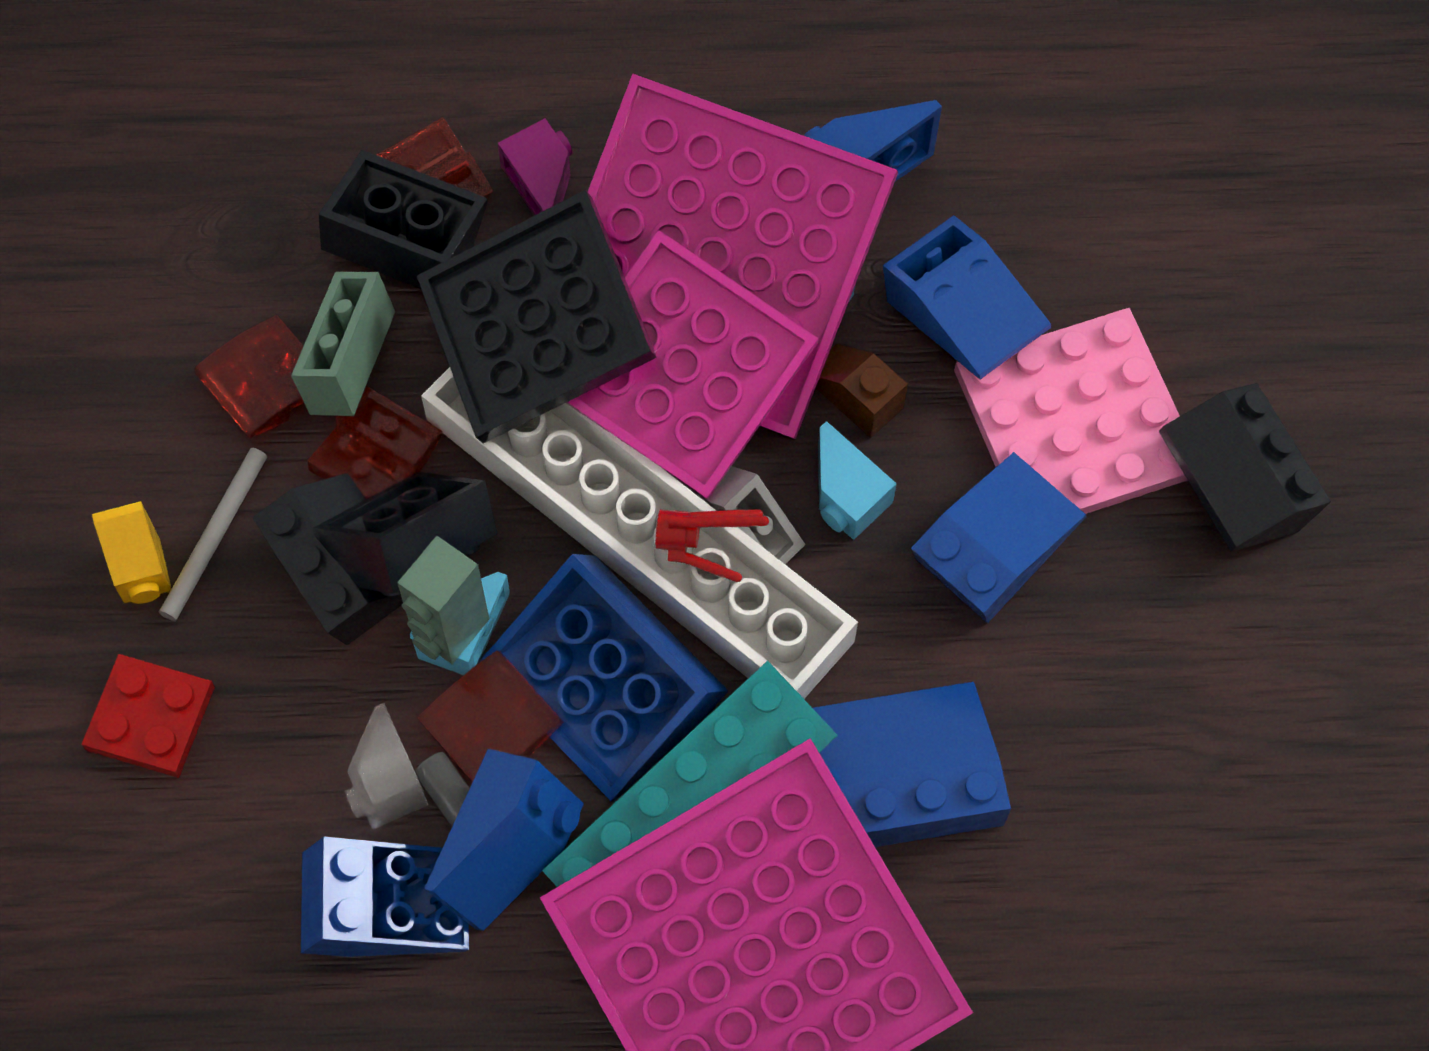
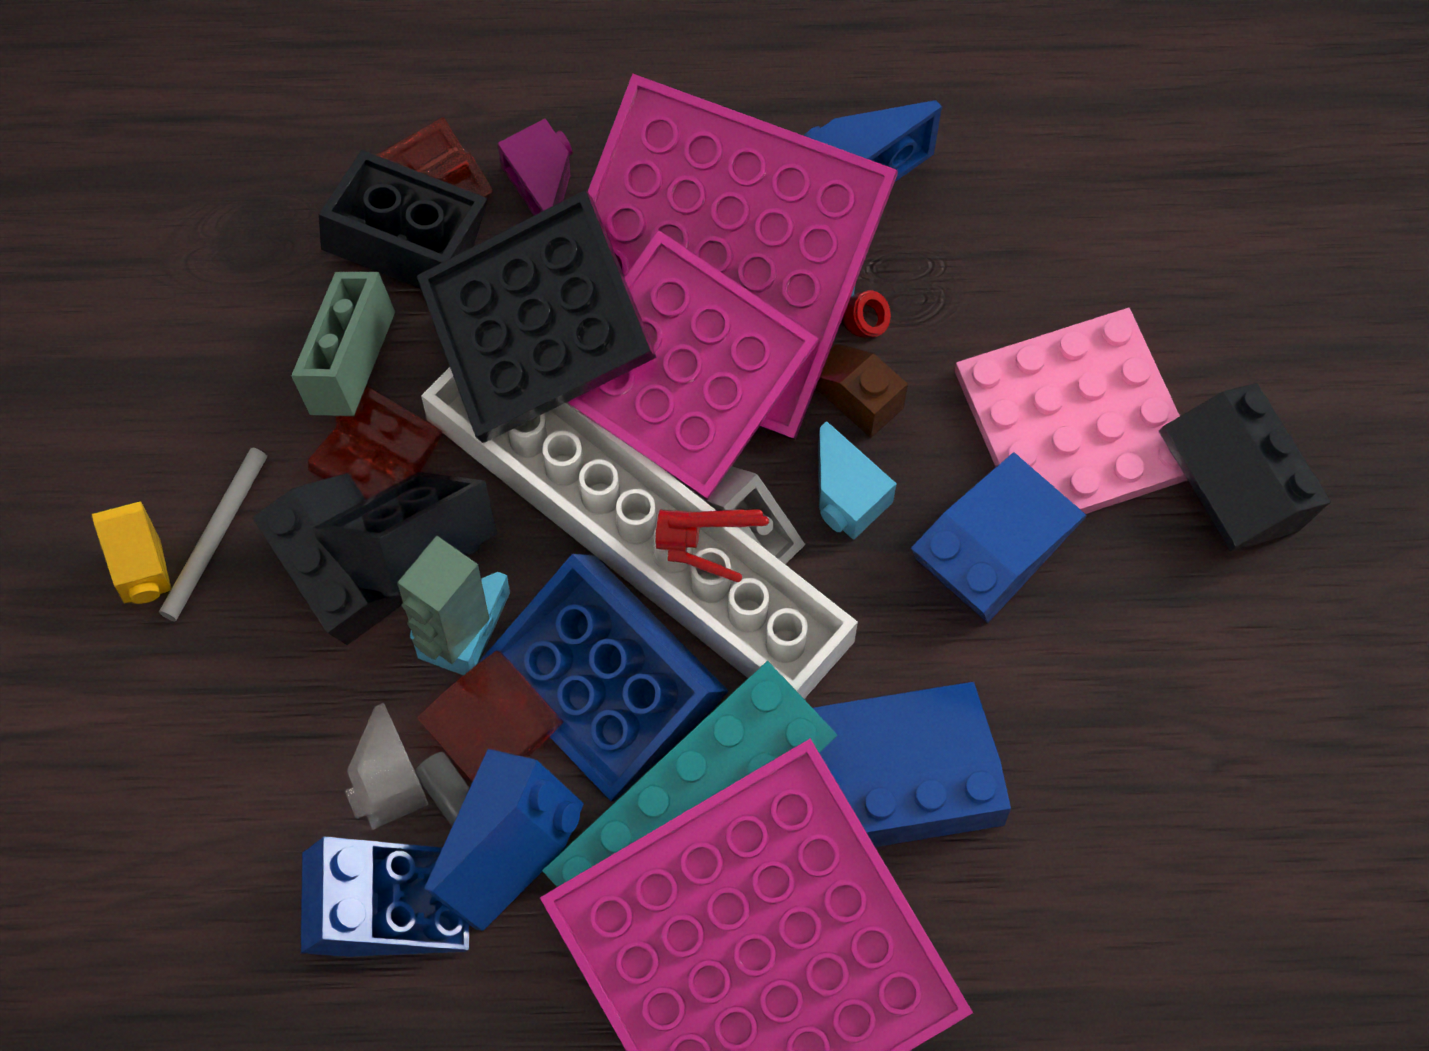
(148, 715): red plate -> none
(254, 376): clear red slope -> none
(854, 319): none -> red piece
(963, 297): blue slope -> none

